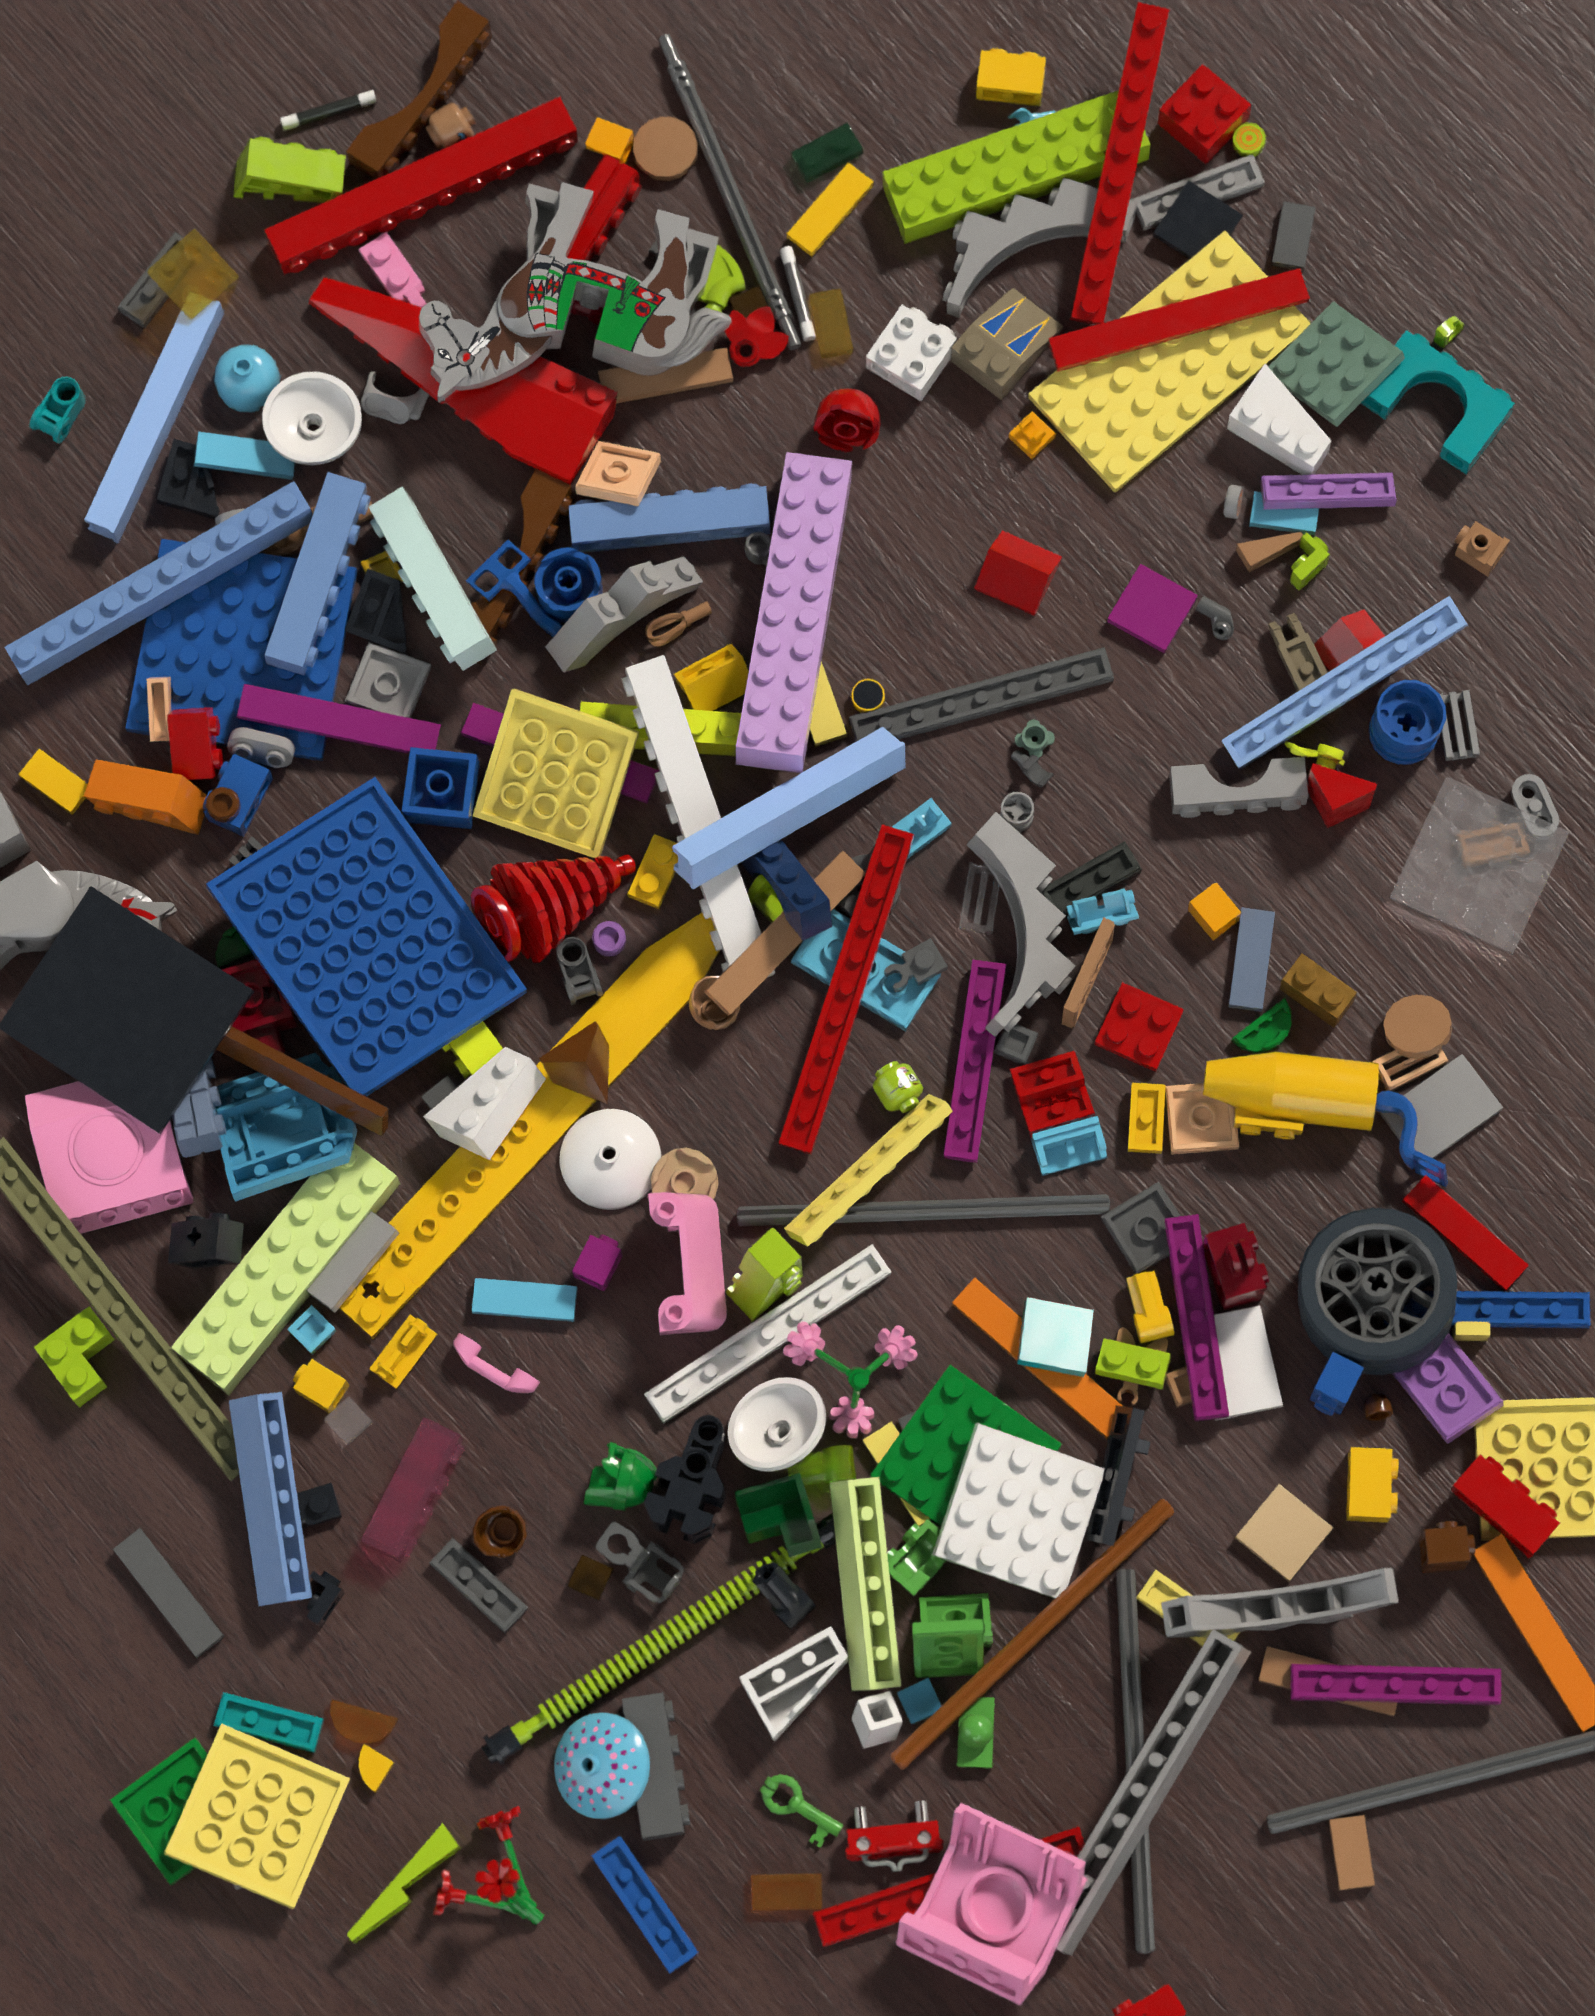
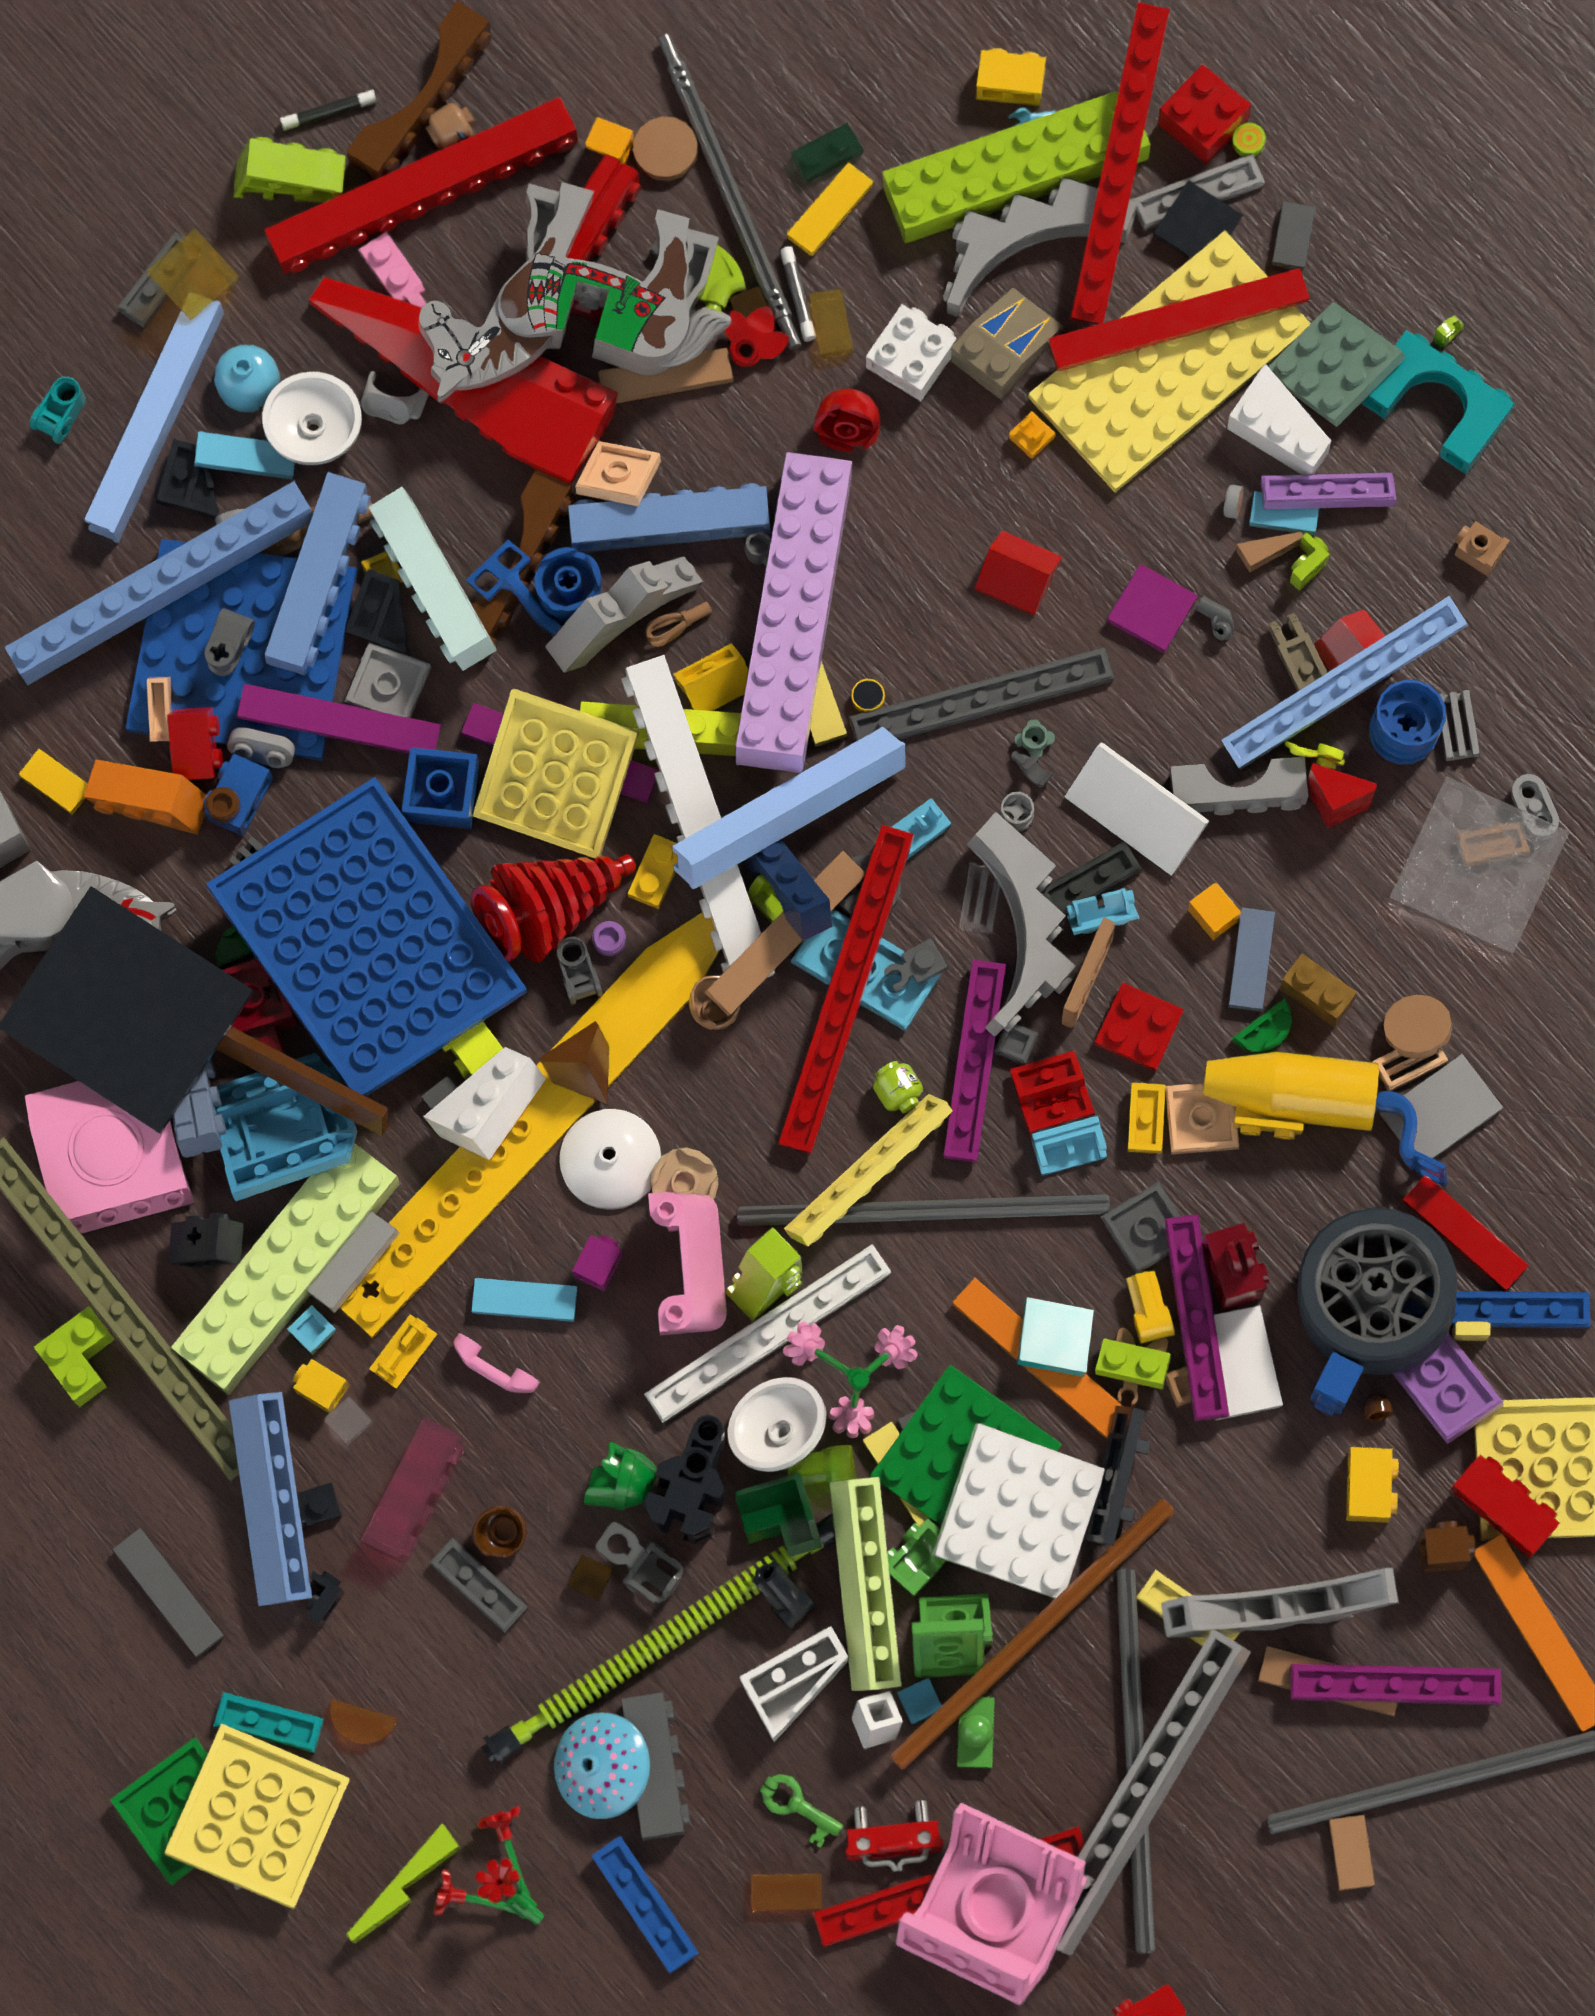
(231, 637): none -> dark grey piece
(373, 1767): yellow tile -> none
(1136, 808): none -> white tile
(1284, 1532): tan tile -> none

